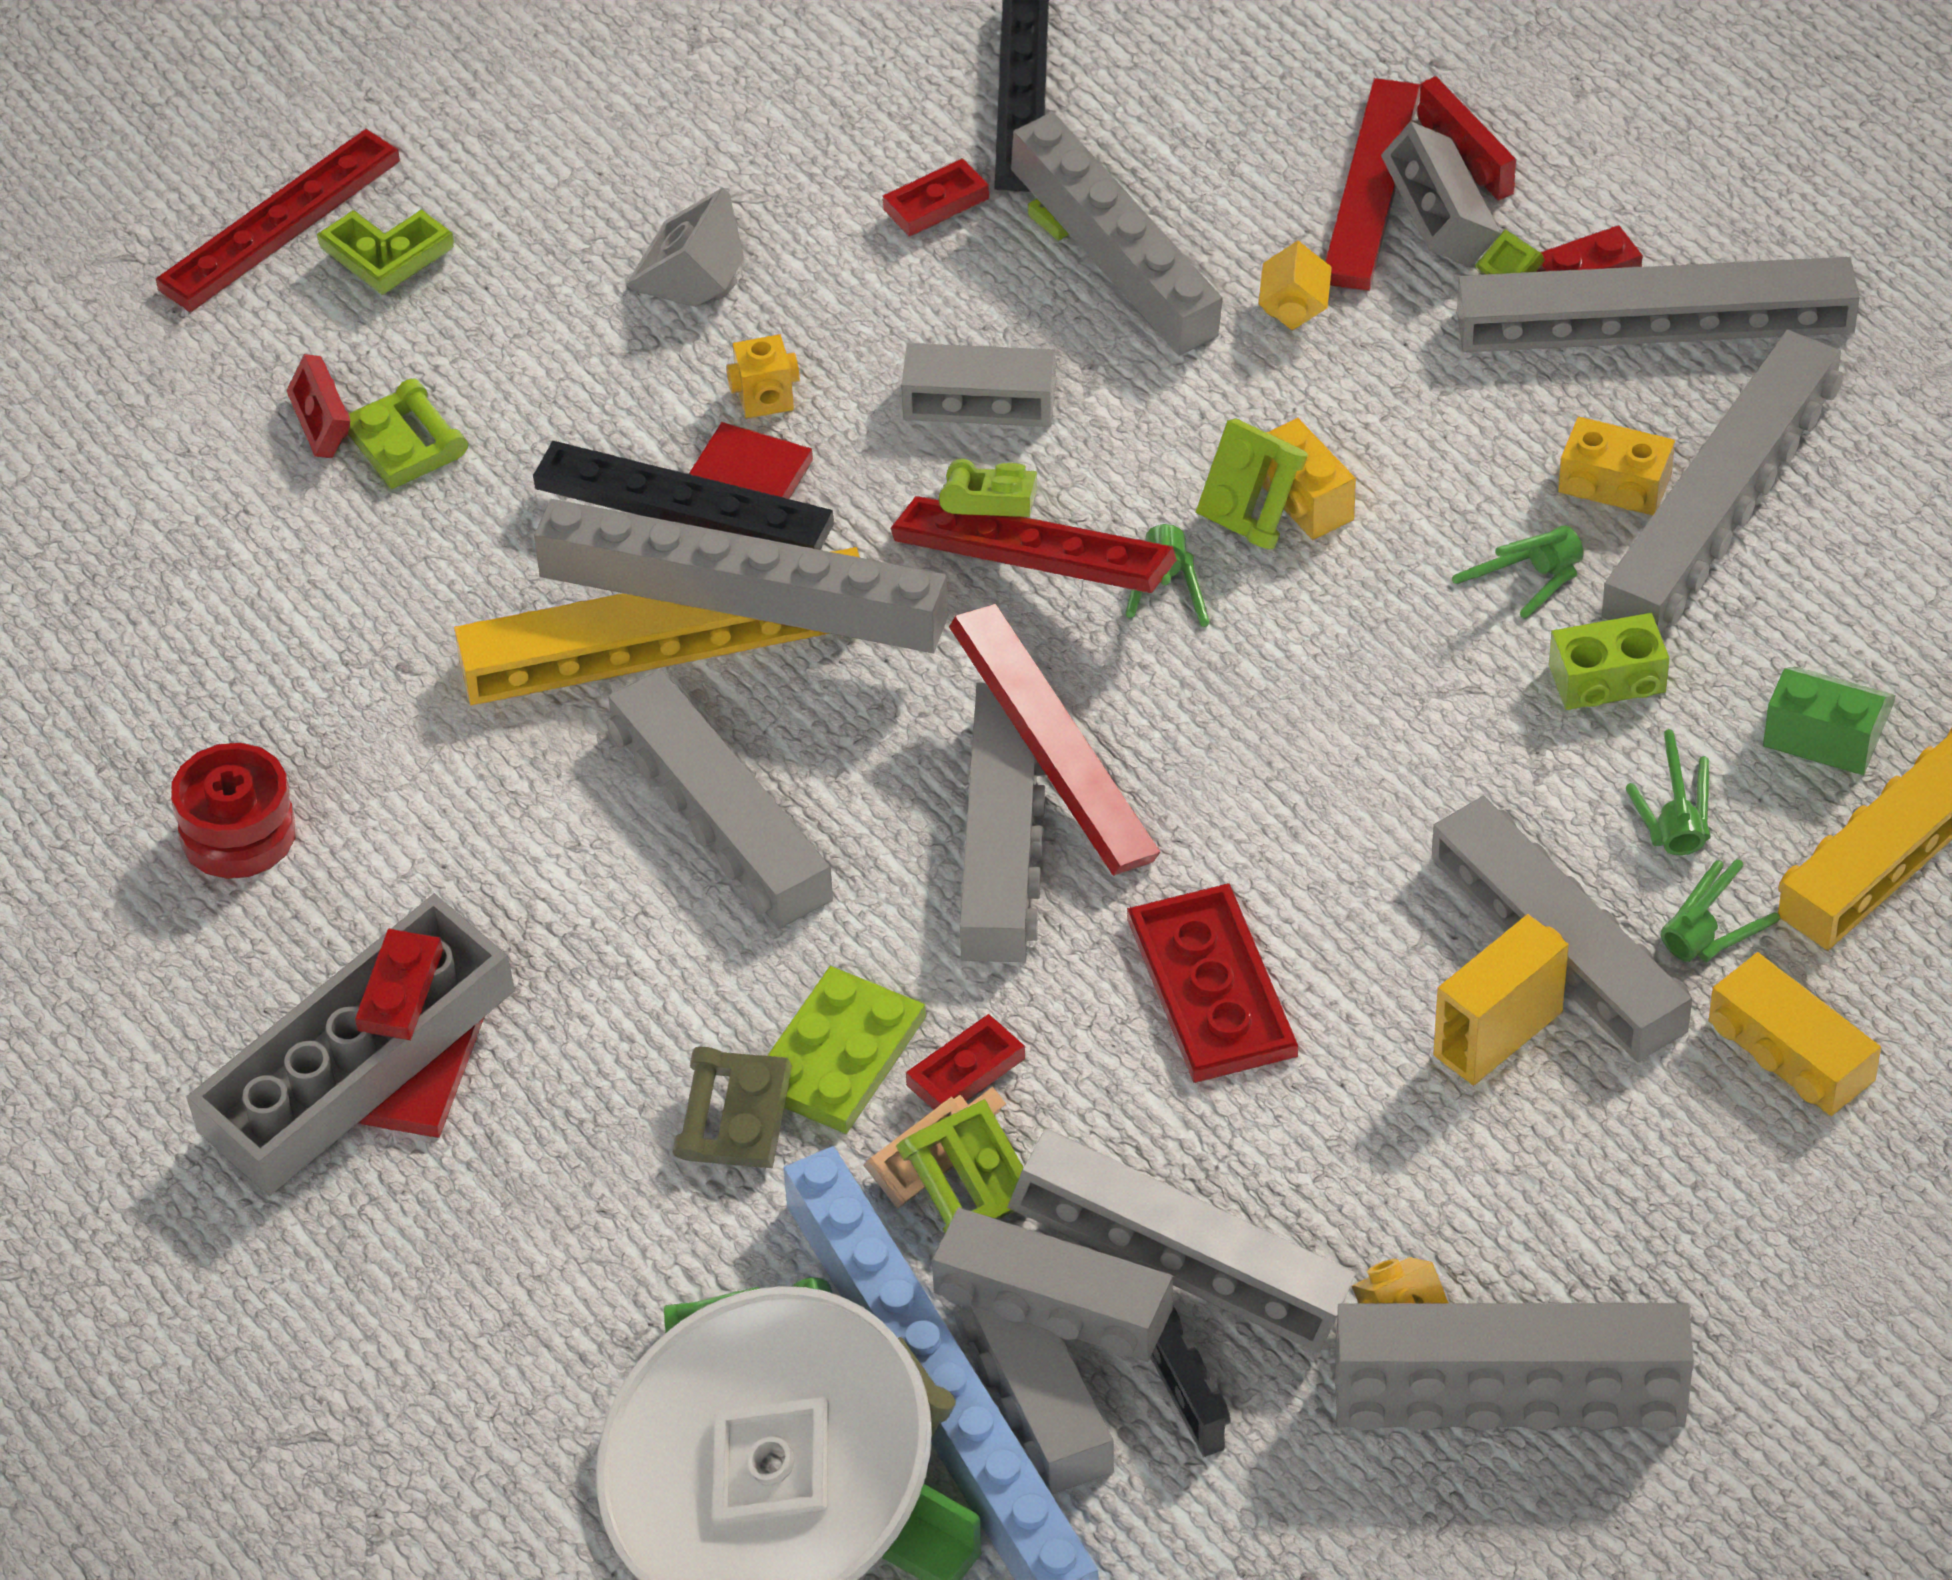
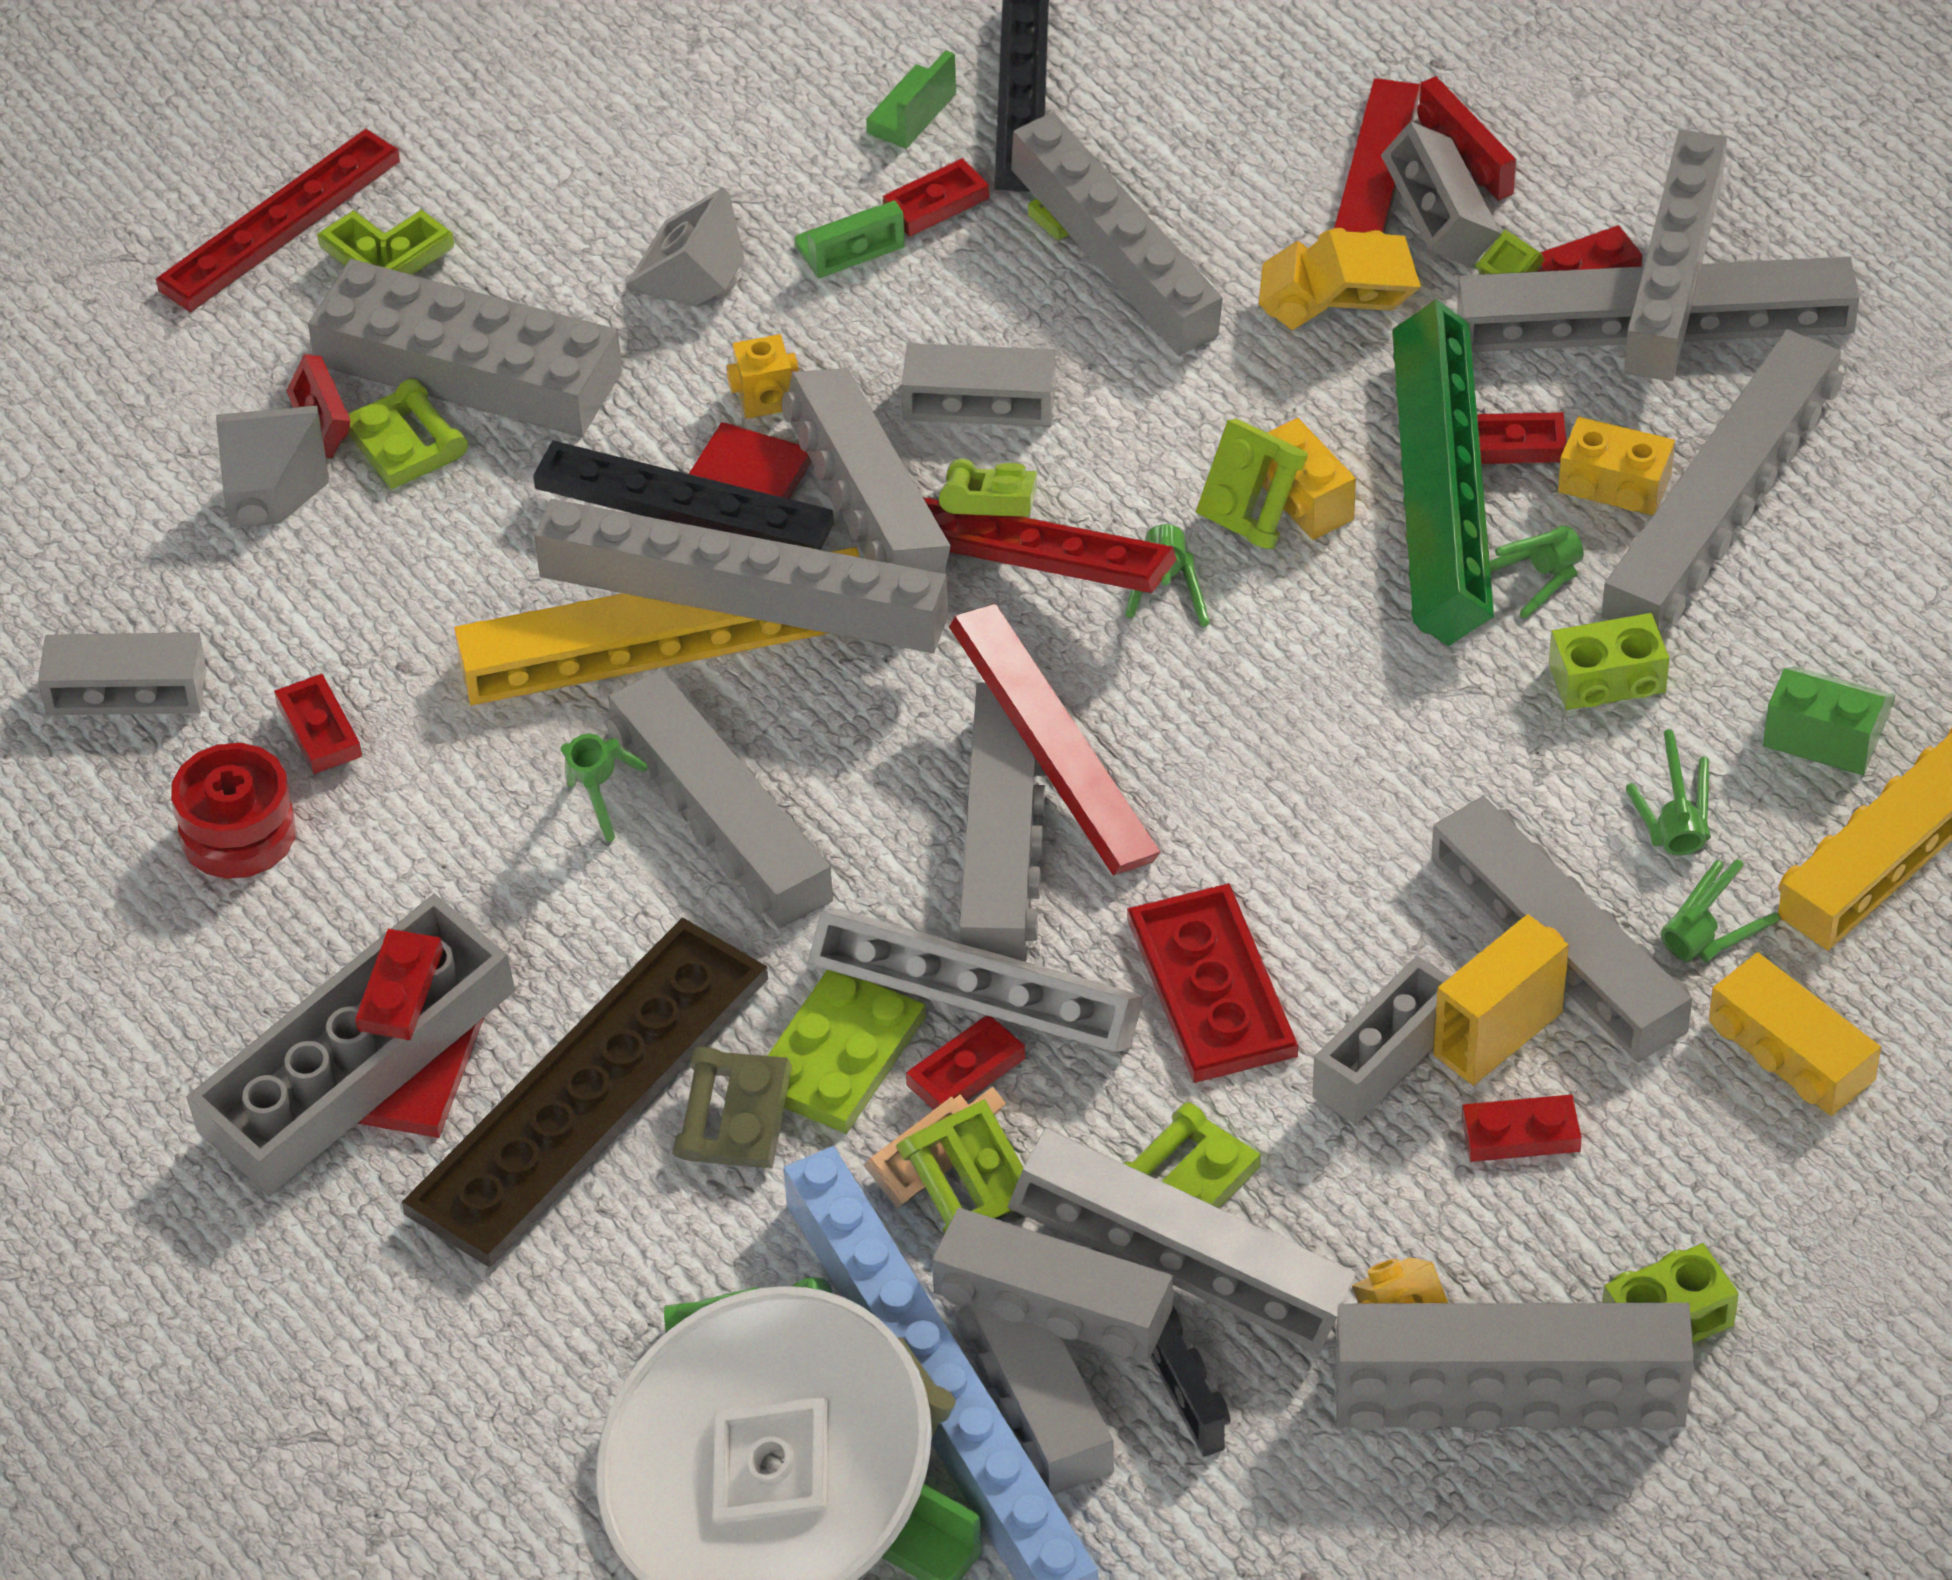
(122, 673): none -> light grey brick
(270, 463): none -> light grey slope
(318, 723): none -> red plate
(467, 347): none -> light grey brick
(584, 1092): none -> dark brown plate
(592, 763): none -> bright green plant
(852, 239): none -> bright green panel
(863, 471): none -> light grey brick
(914, 102): none -> bright green panel
(976, 980): none -> light grey brick
(1212, 1168): none -> lime plate
(1360, 270): none -> yellow brick
(1379, 1043): none -> light grey brick
(1442, 474): none -> green brick
(1521, 437): none -> red plate
(1521, 1128): none -> red plate
(1668, 1281): none -> lime brick
(1675, 255): none -> light grey brick

